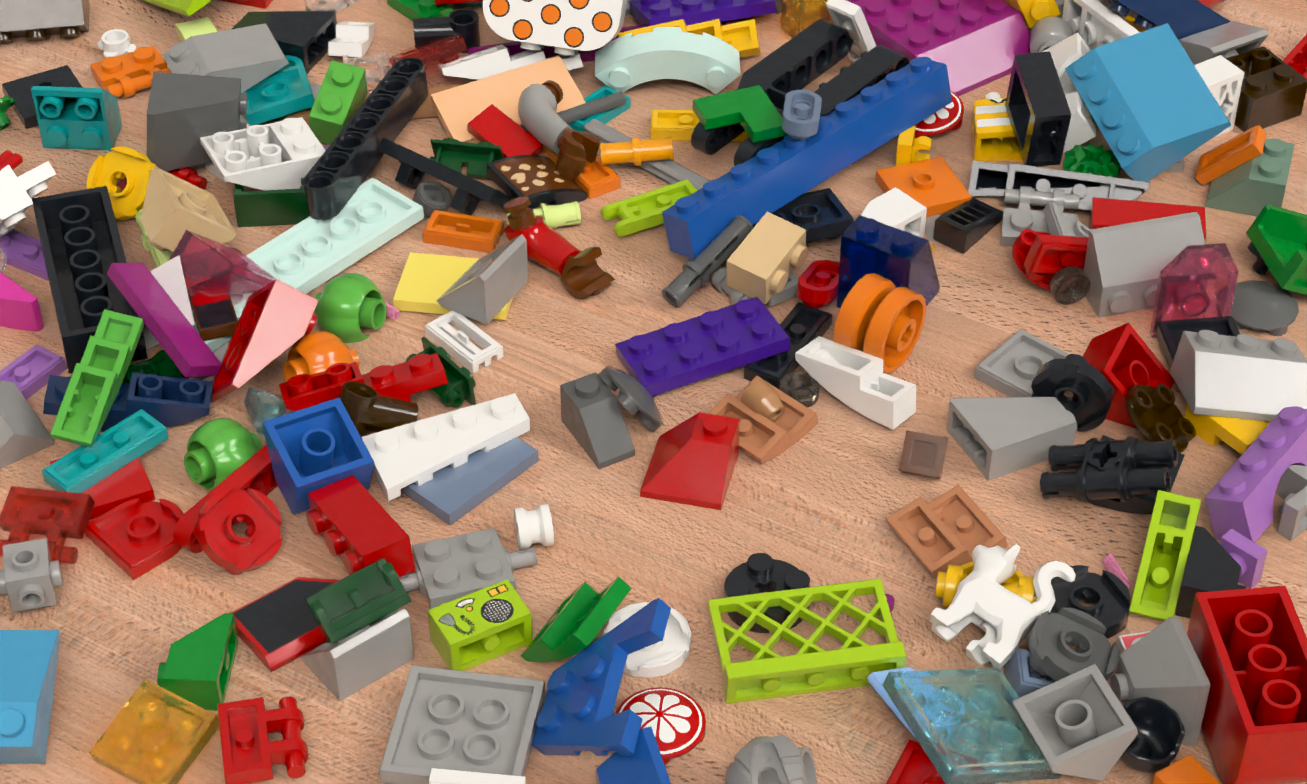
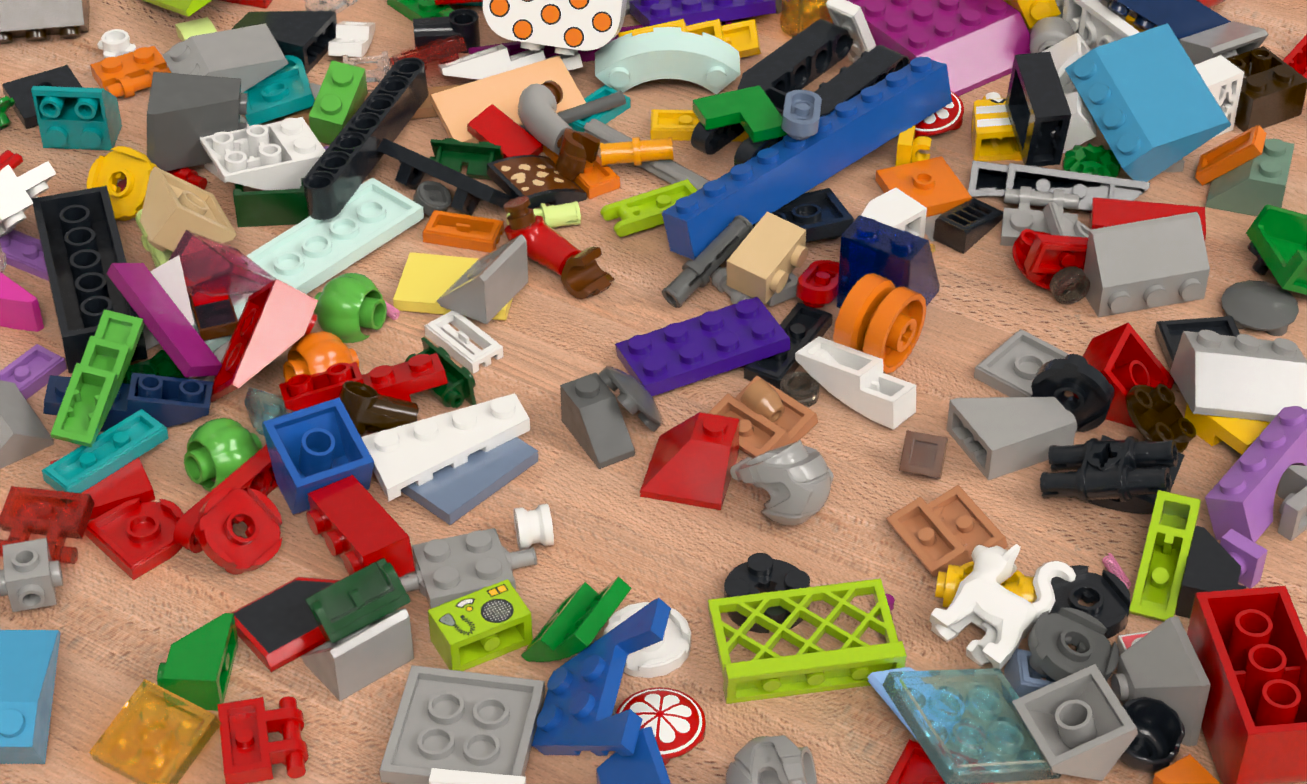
(793, 478): none -> light grey helmet
(1196, 285): clear pink slope -> none

